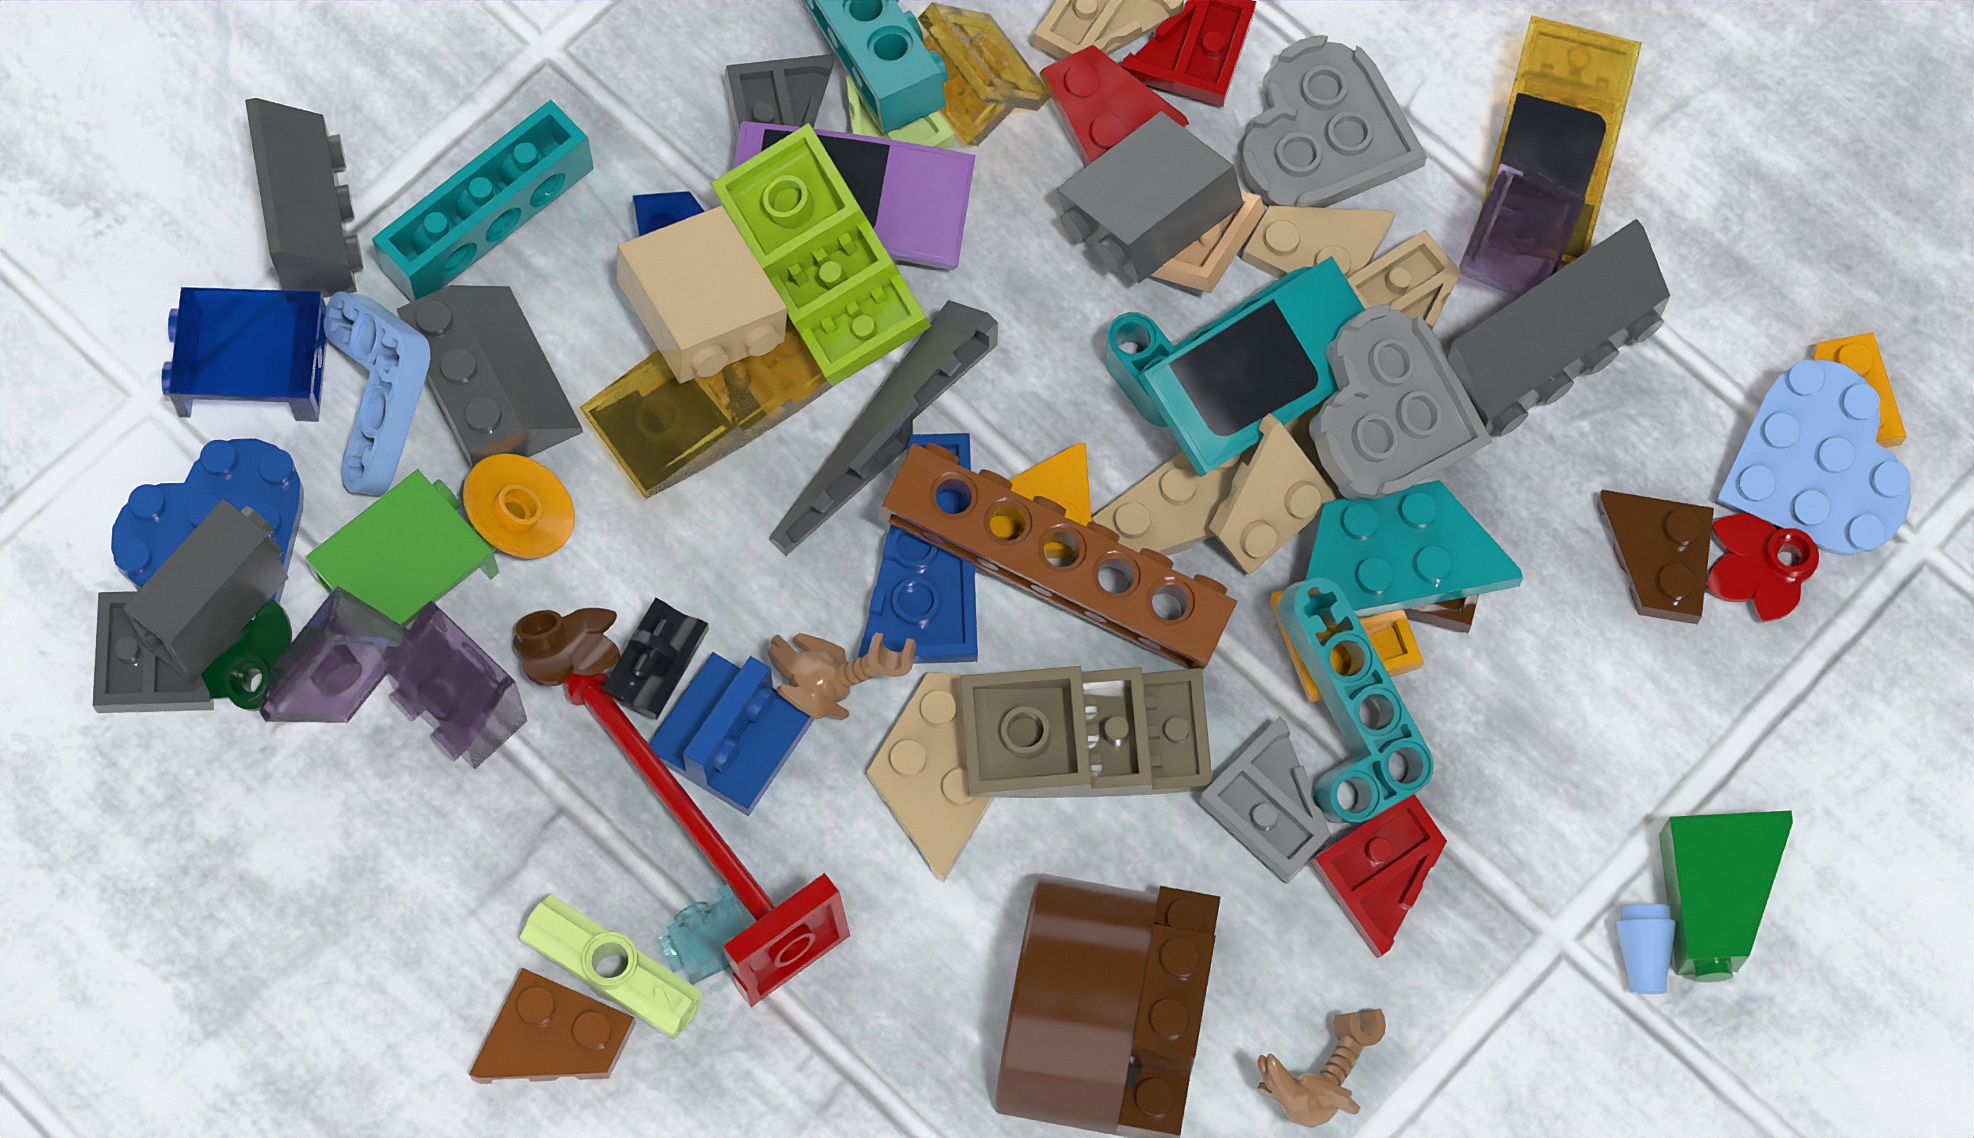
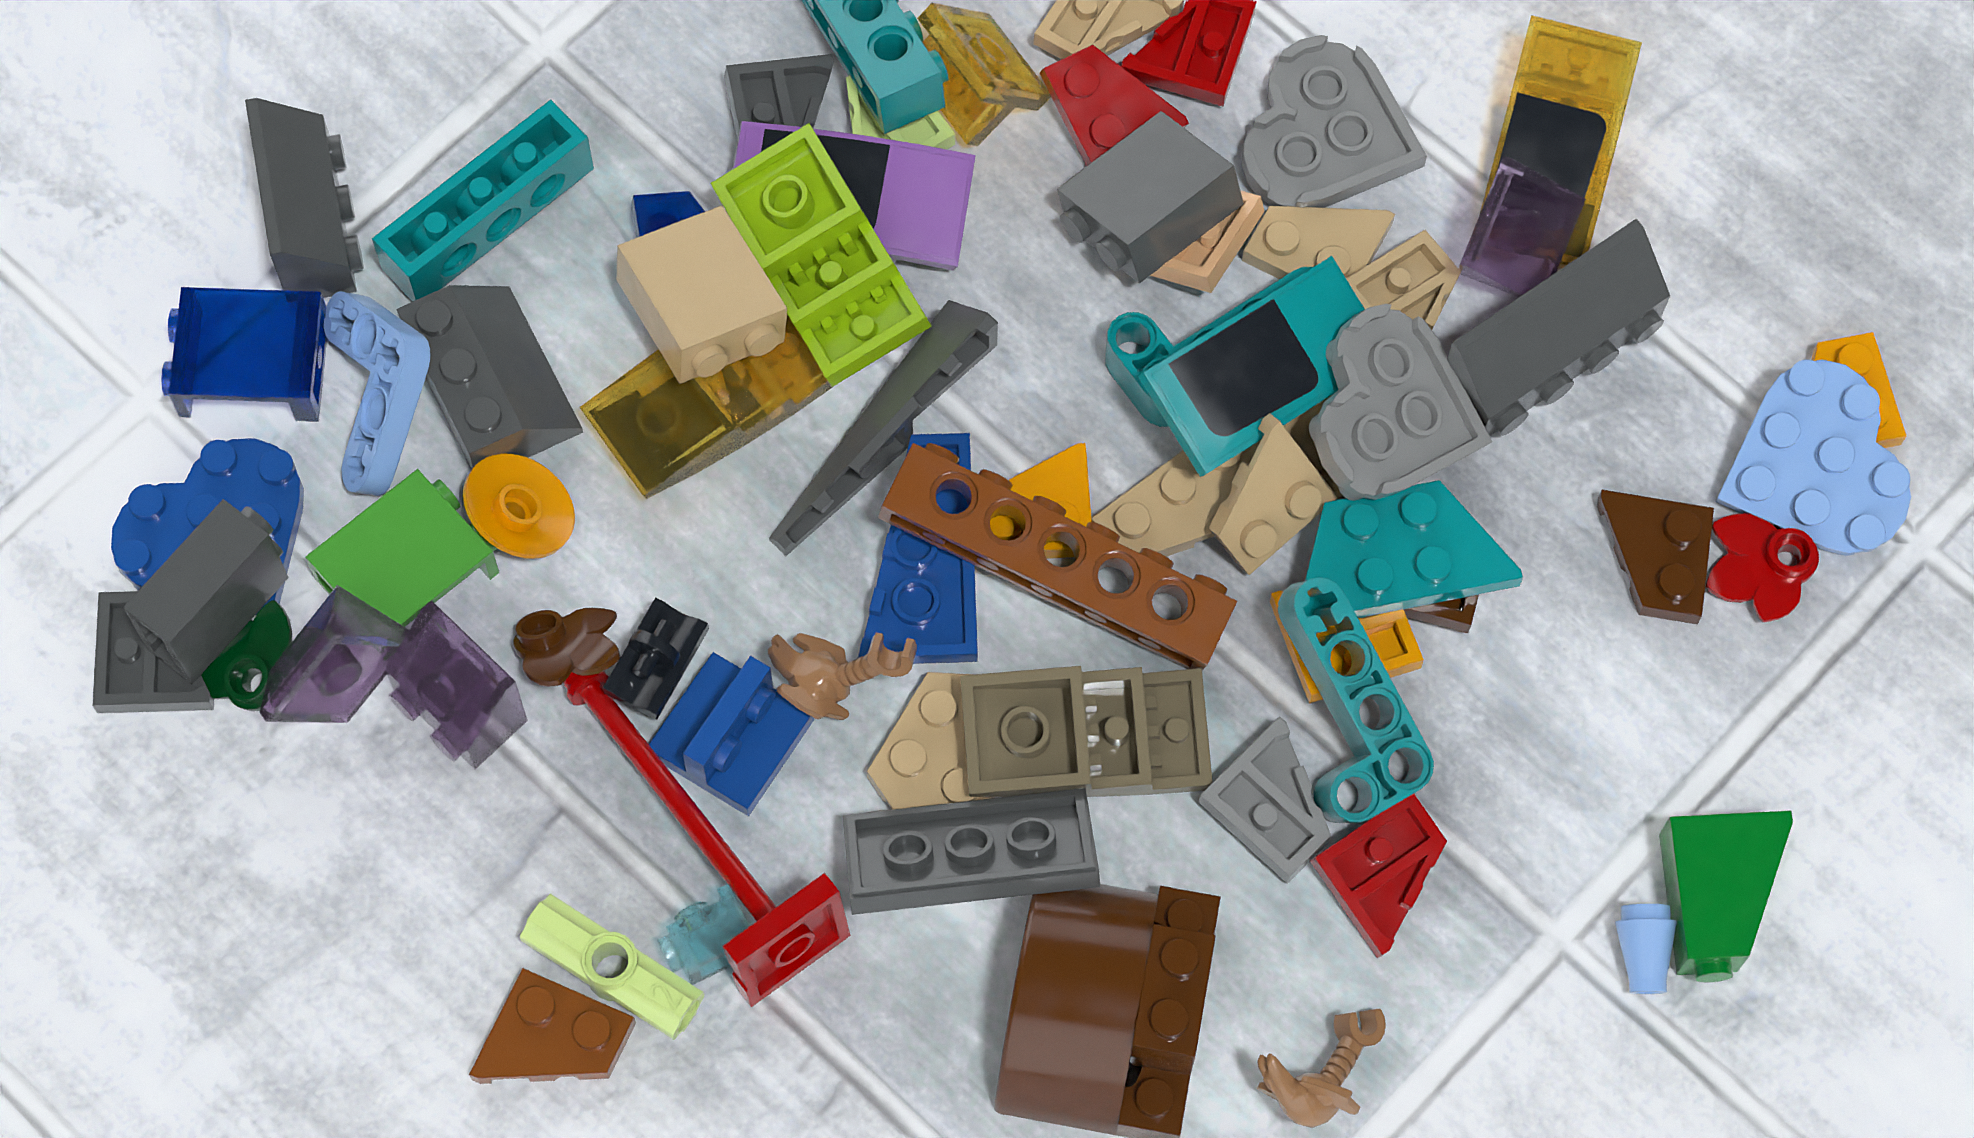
(970, 851): none -> dark grey tile

